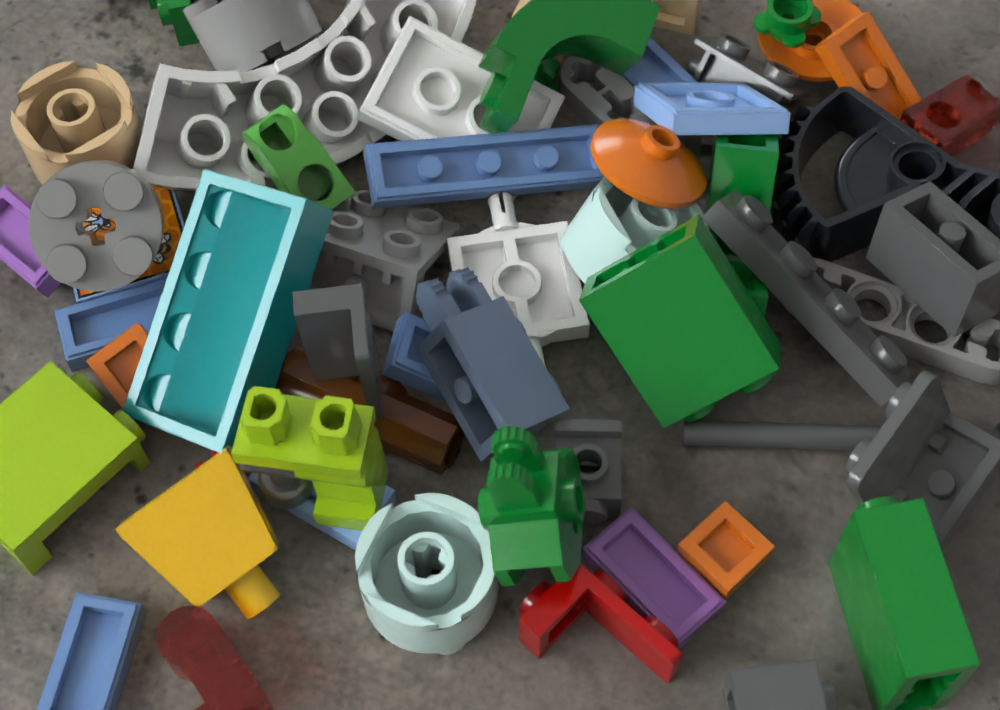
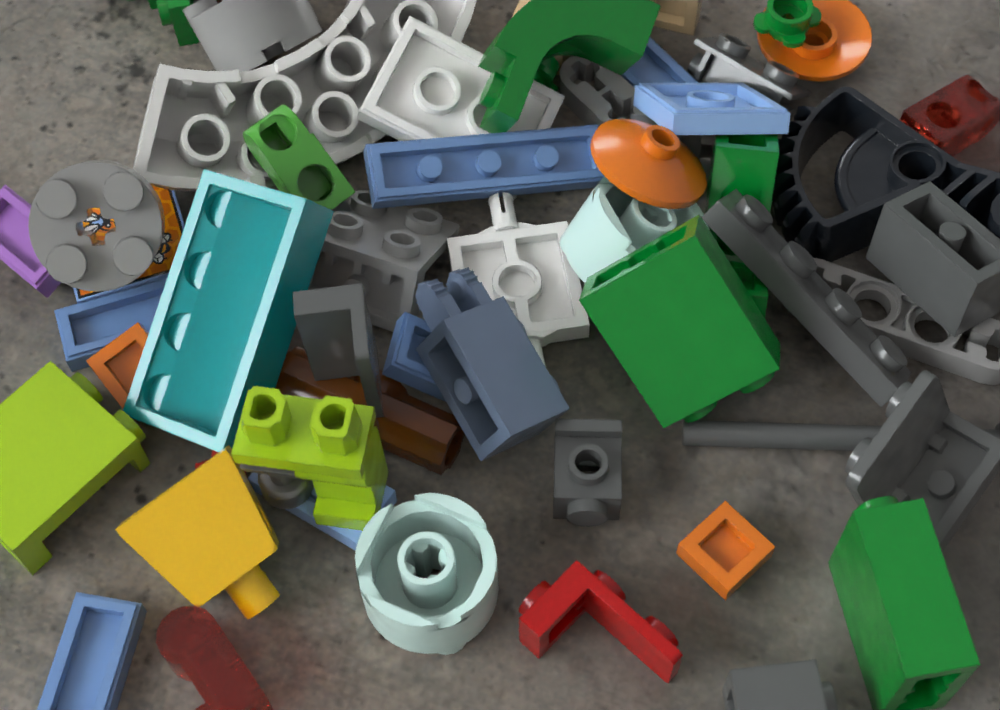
(75, 118): tan brick -> none
(532, 507): green hinge -> none
(654, 576): medium lavender tile -> none
(864, 60): orange plate -> none

